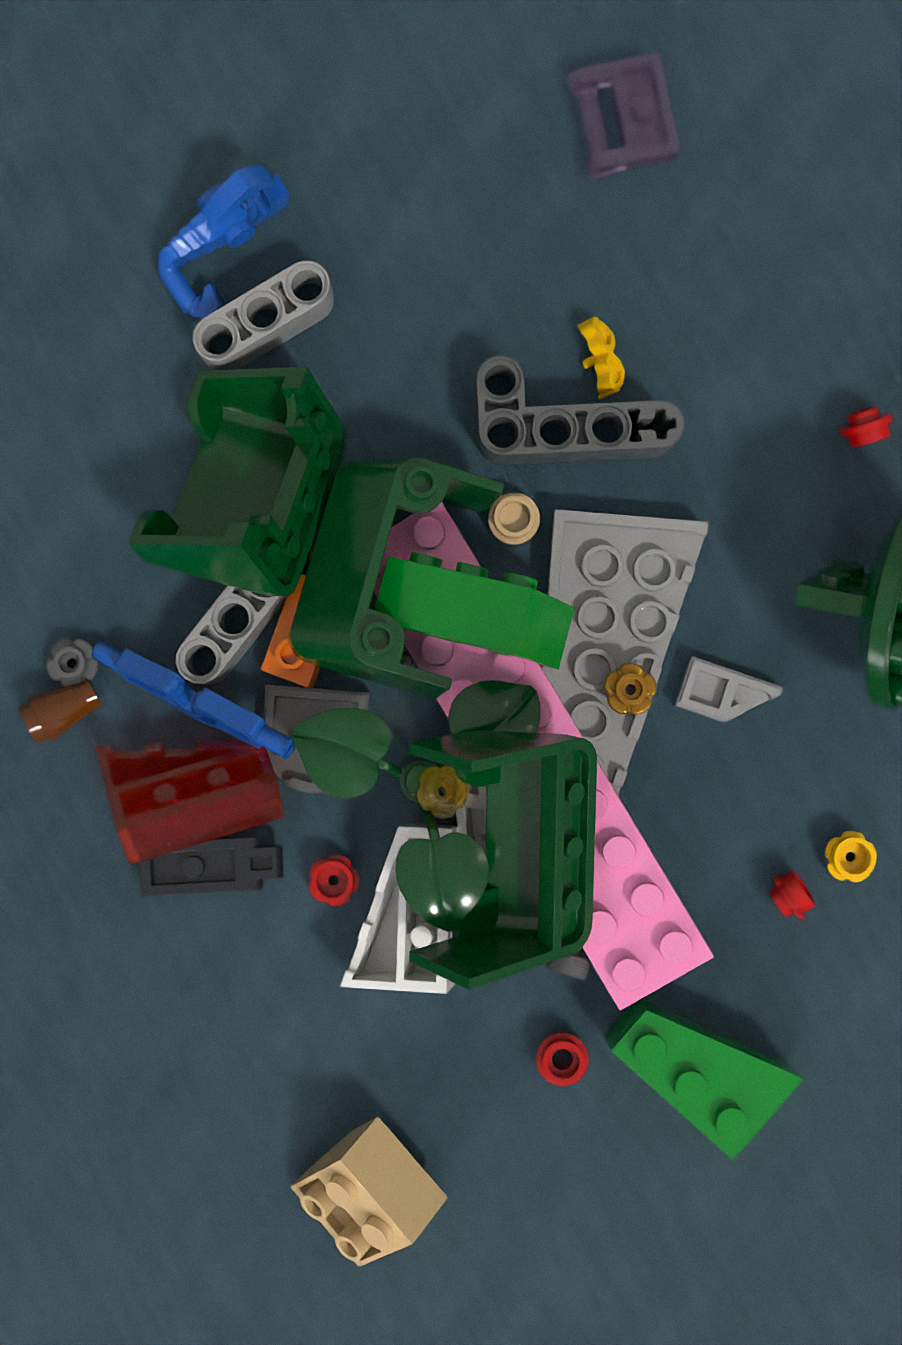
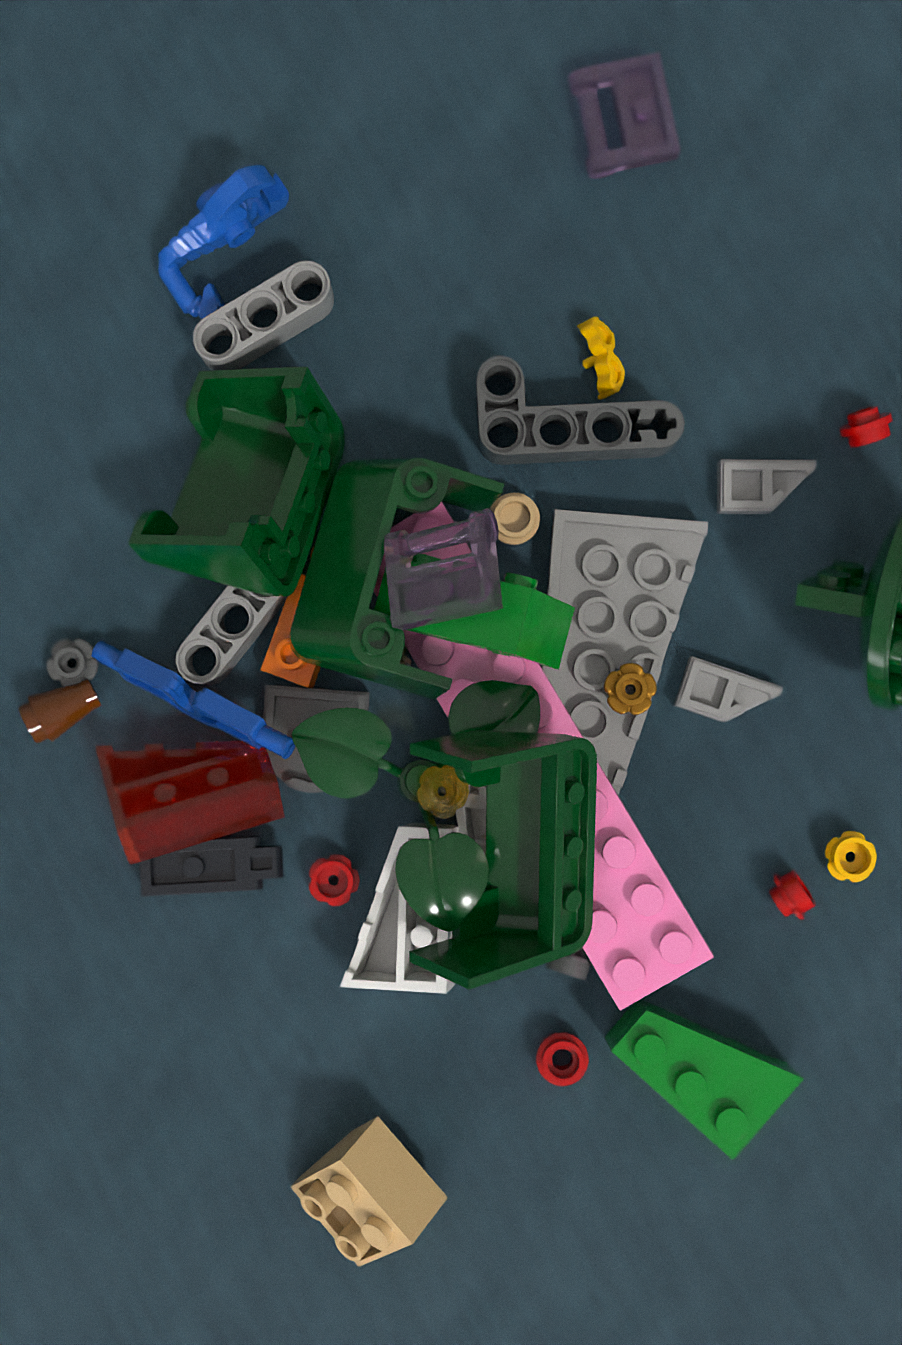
(448, 586): none -> clear purple plate
(758, 484): none -> light grey tile

